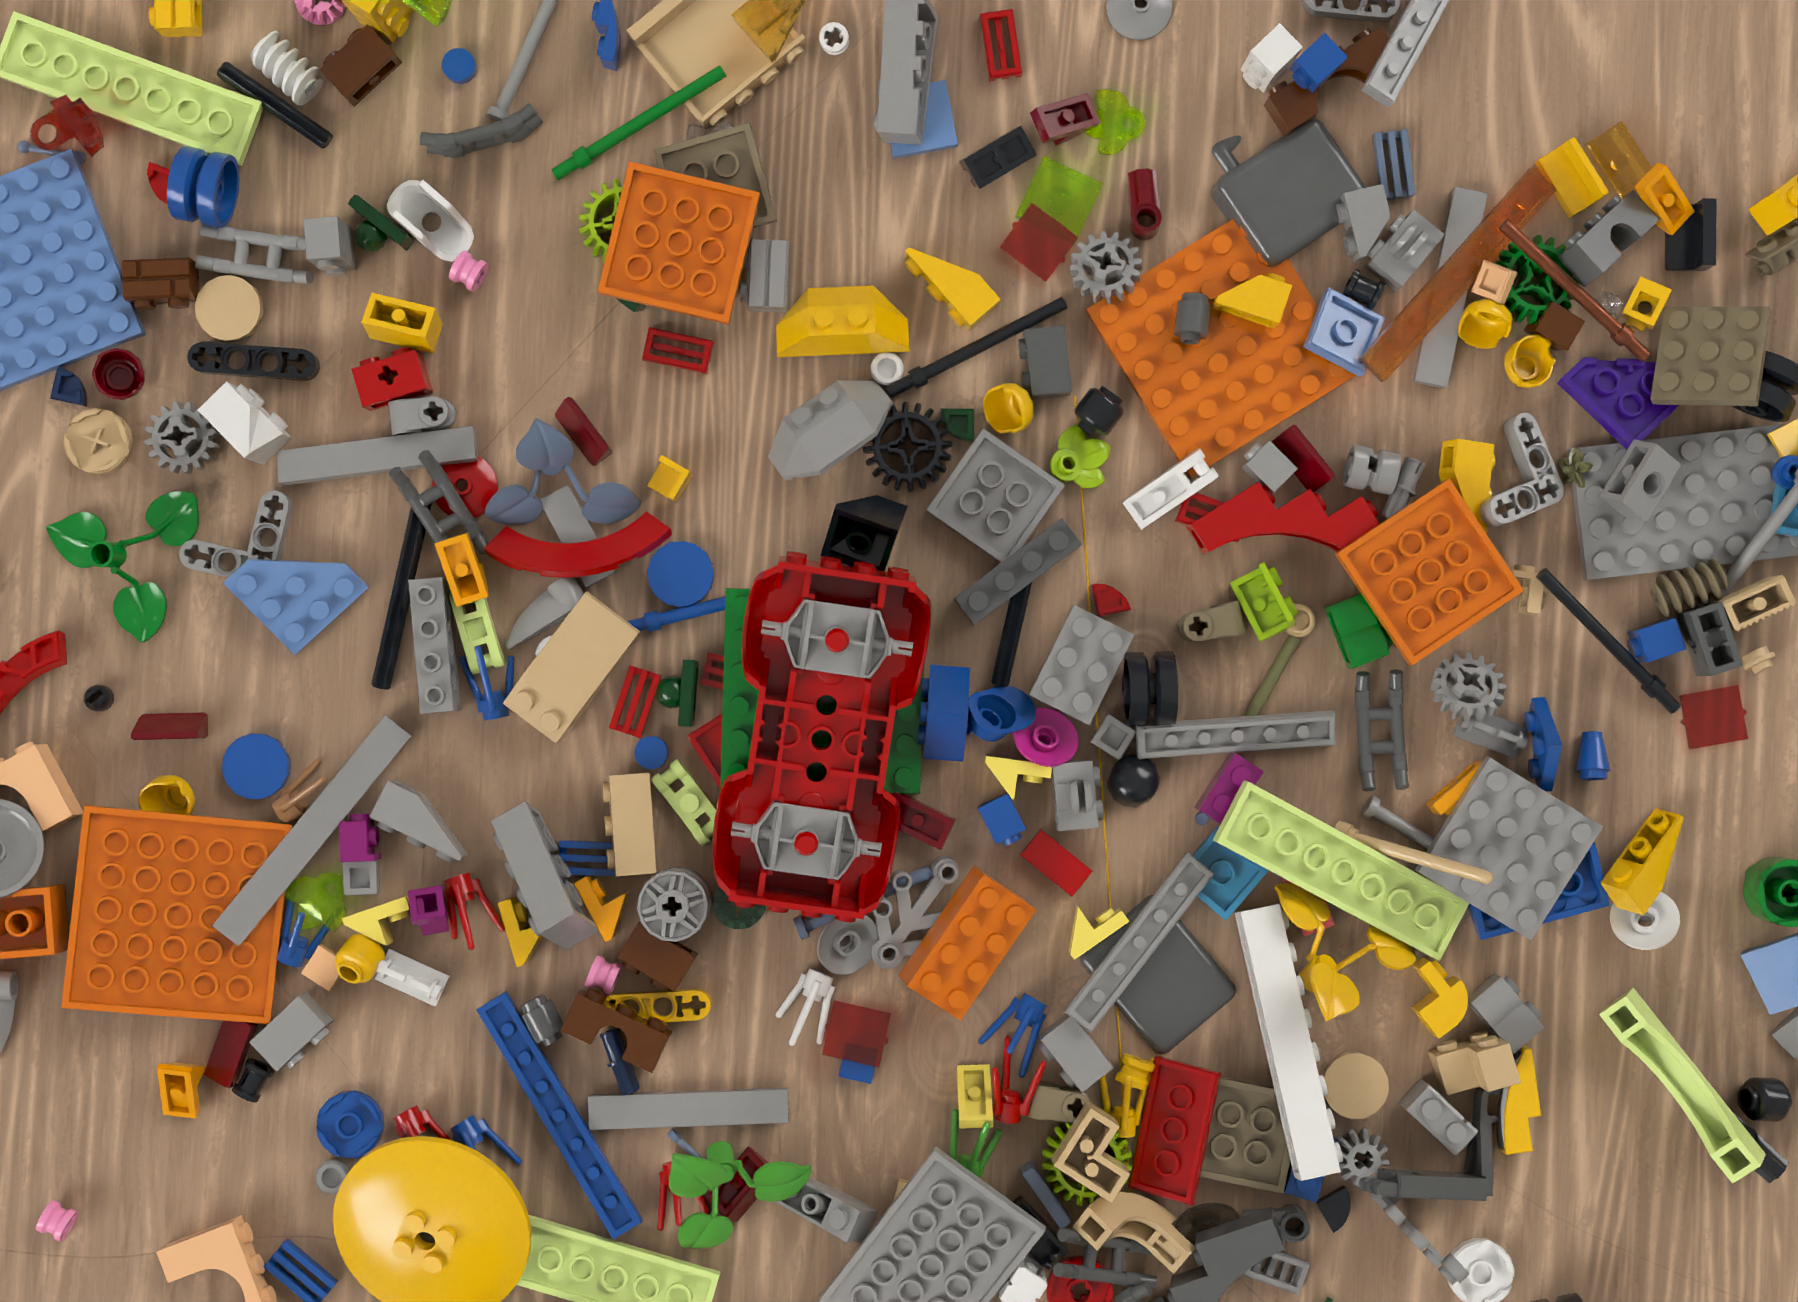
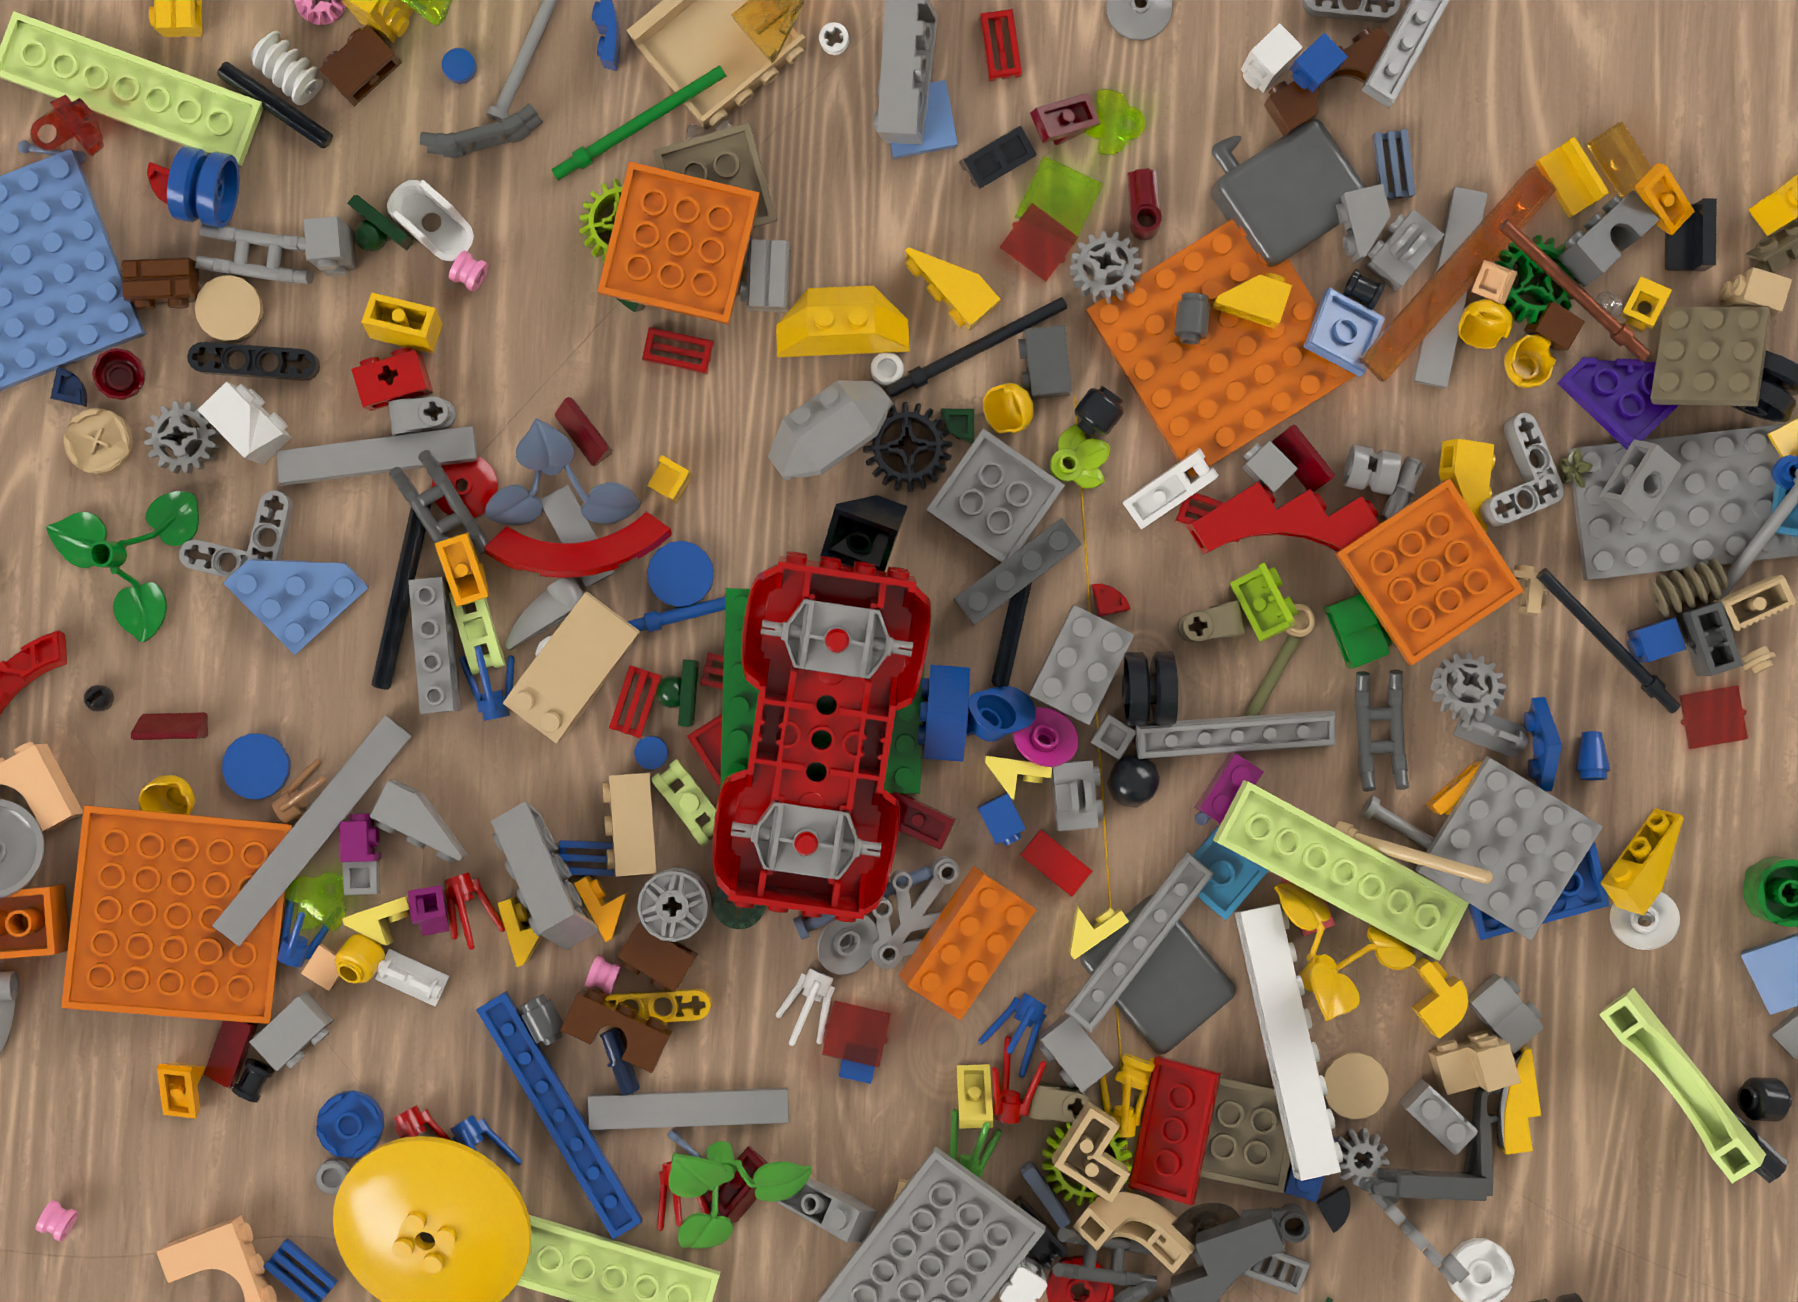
(1756, 288): none -> tan brick

